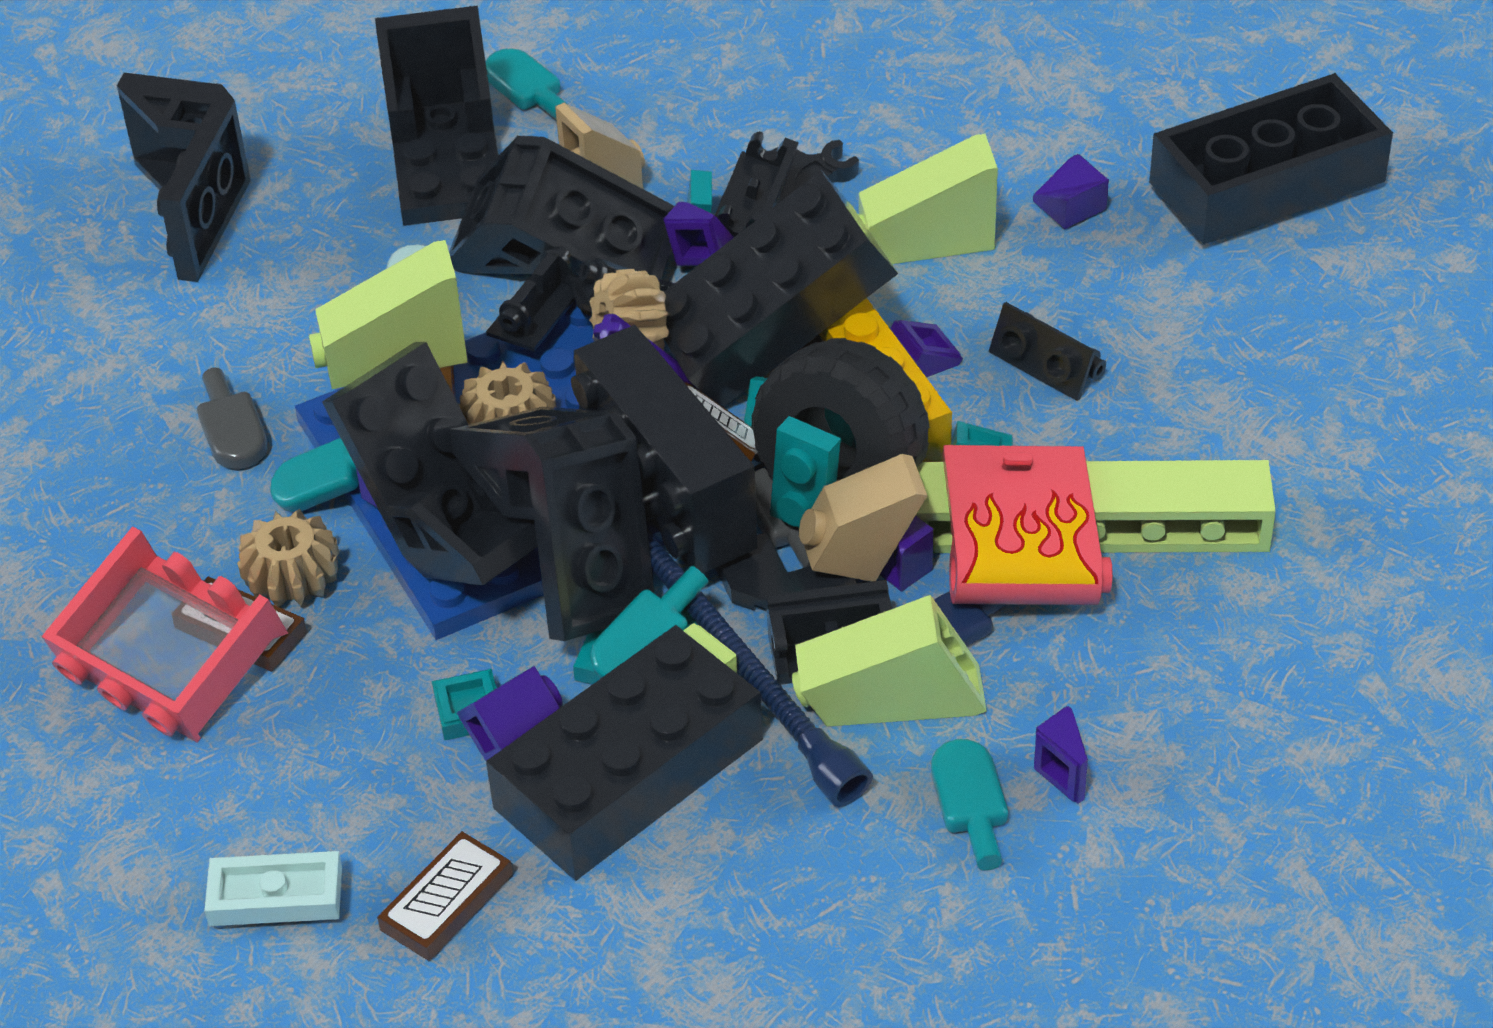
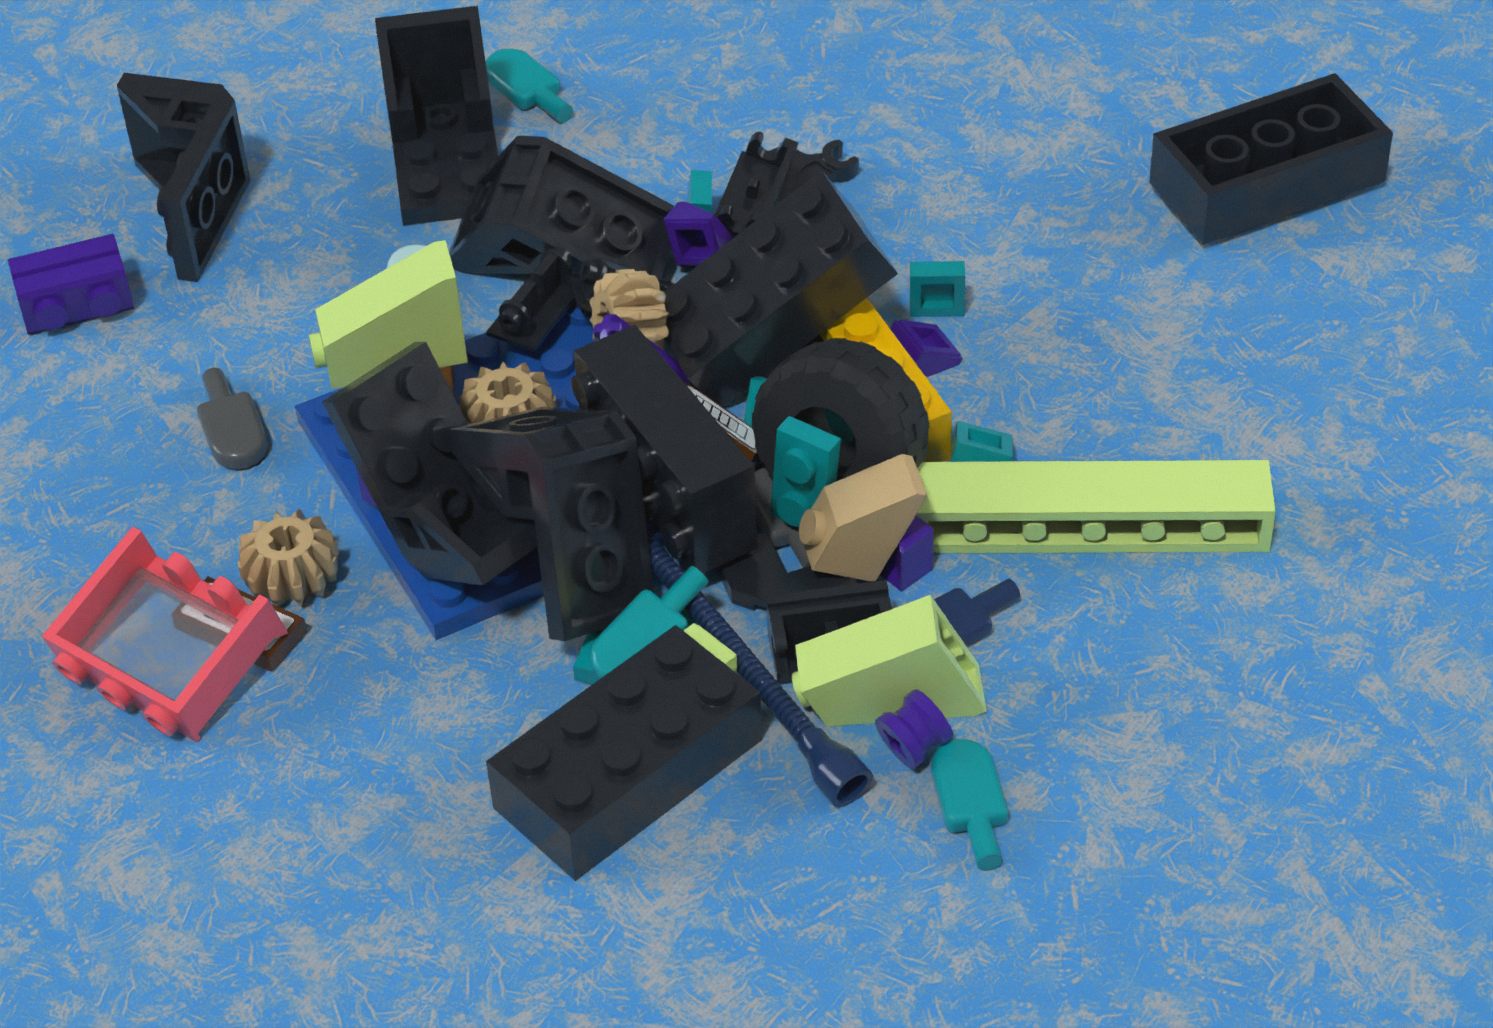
(70, 284): none -> dark purple brick
(273, 888): light aqua plate -> none
(314, 477): teal piece -> none
(445, 896): tile -> none
(457, 693): teal tile -> none
(510, 711): dark purple brick -> none
(599, 143): tan slope -> none
(914, 729): none -> dark purple wheel
(936, 205): yellowish green slope -> none
(937, 288): none -> teal tile
(1023, 526): coral door -> none
(1045, 352): black hinge -> none
(1062, 755): dark purple slope -> none
(1073, 192): dark purple slope -> none

